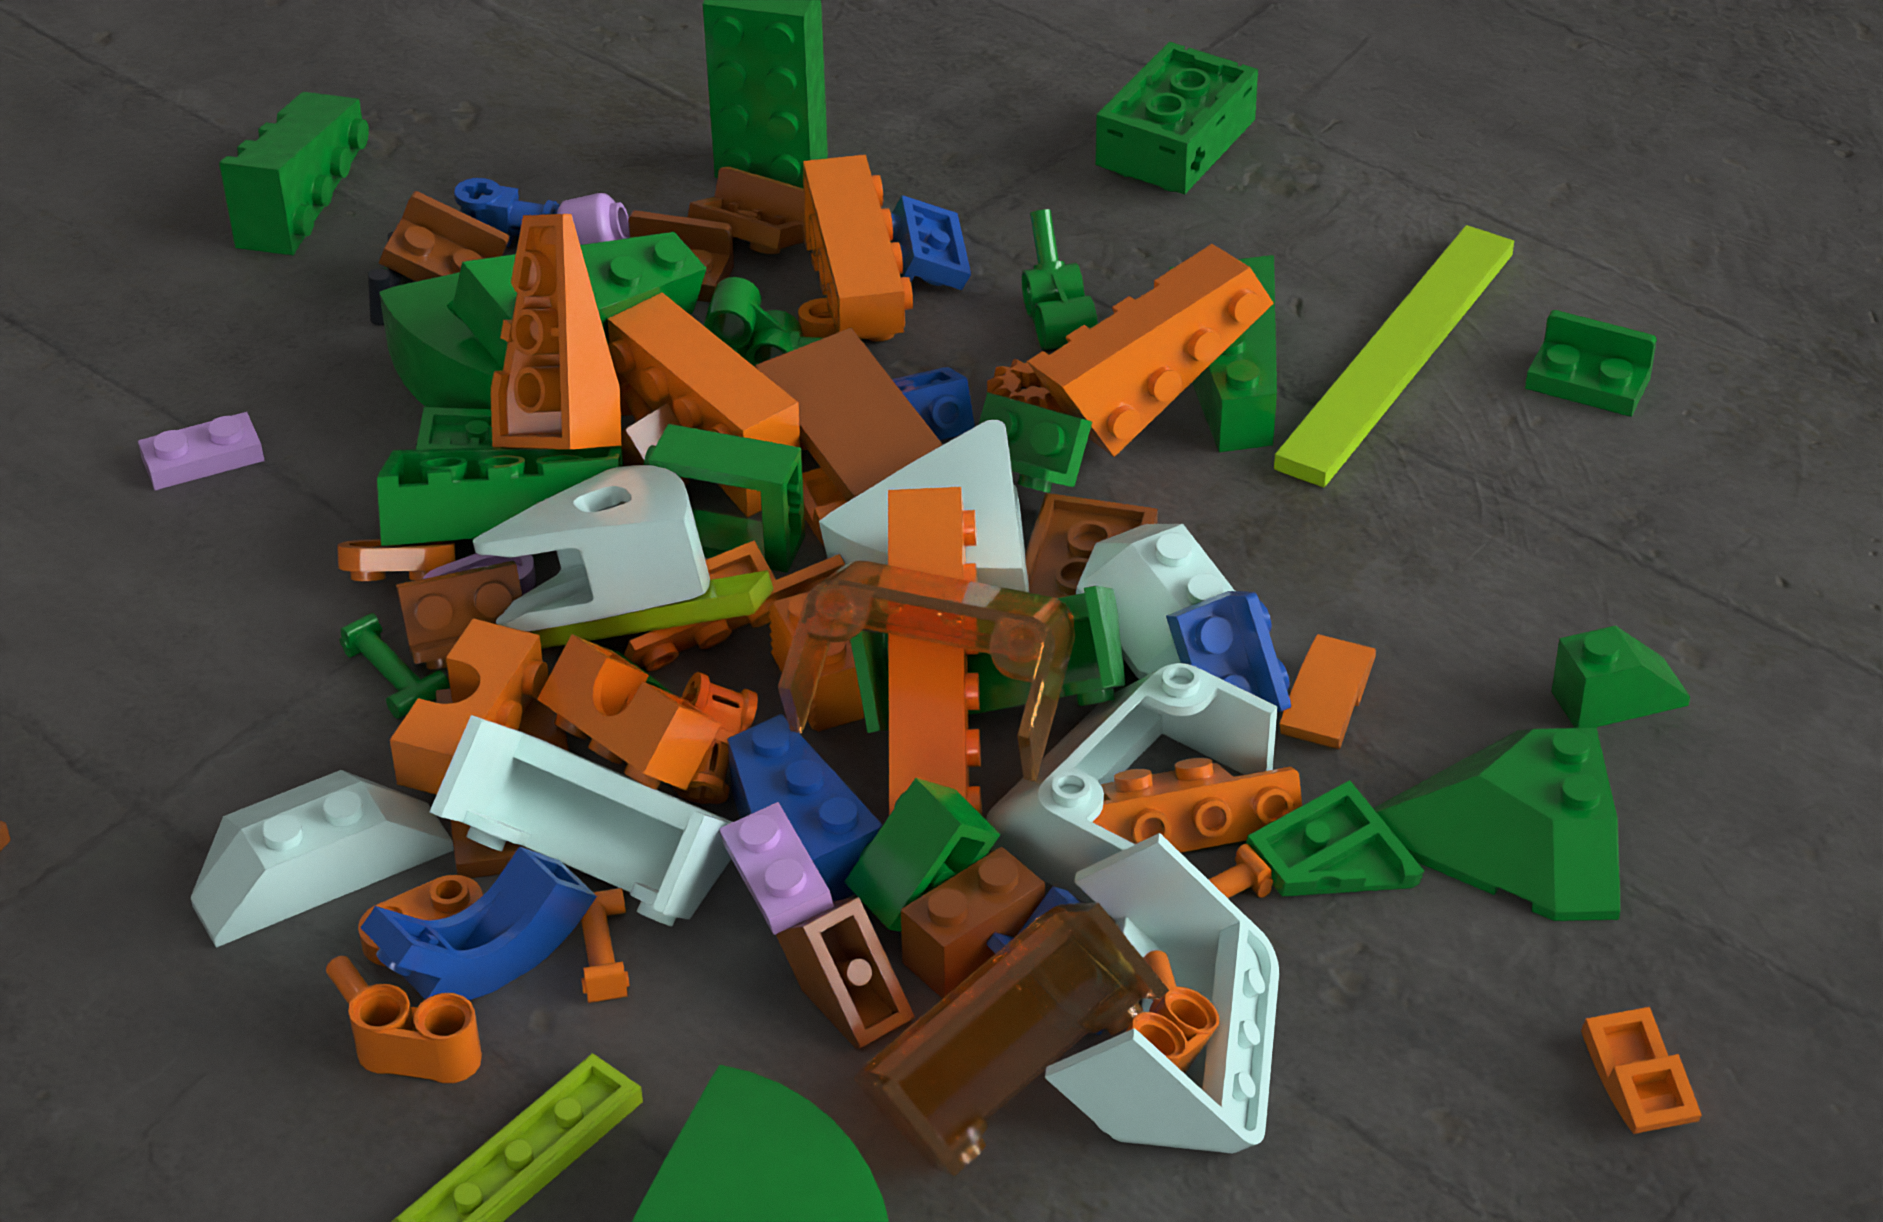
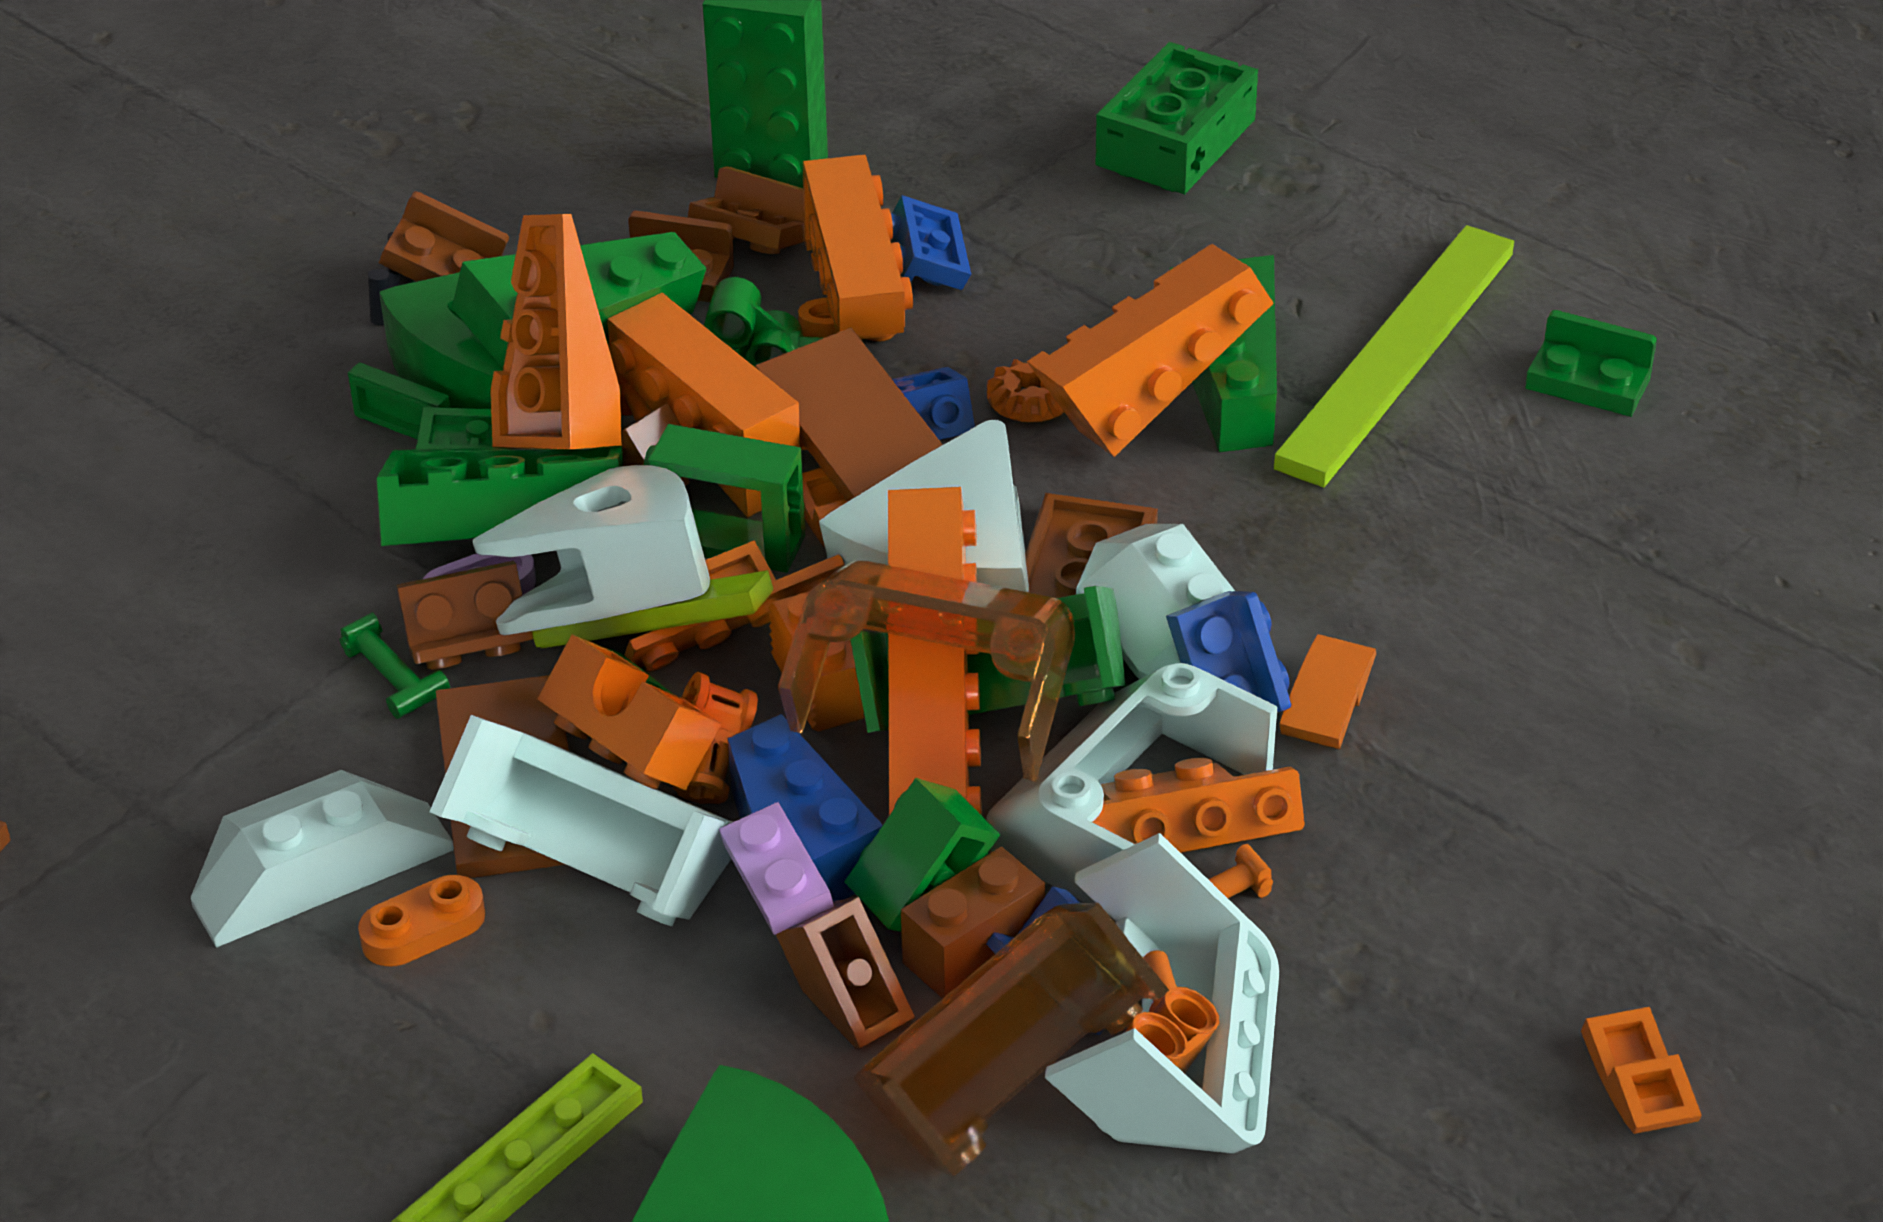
(200, 450): lavender plate -> none
(291, 171): green wedge -> none
(370, 560): orange plate -> none
(391, 399): none -> green tile
(391, 1037): orange beam -> none
(490, 676): orange arch -> none
(492, 940): blue arch -> none
(498, 206): blue connector -> none
(597, 218): lavender head -> none
(604, 976): orange piece -> none
(1041, 442): green bracket -> none
(1054, 289): green beam -> none
(1334, 848): green wing -> none
(1521, 819): green wedge -> none
(1612, 679): green slope -> none

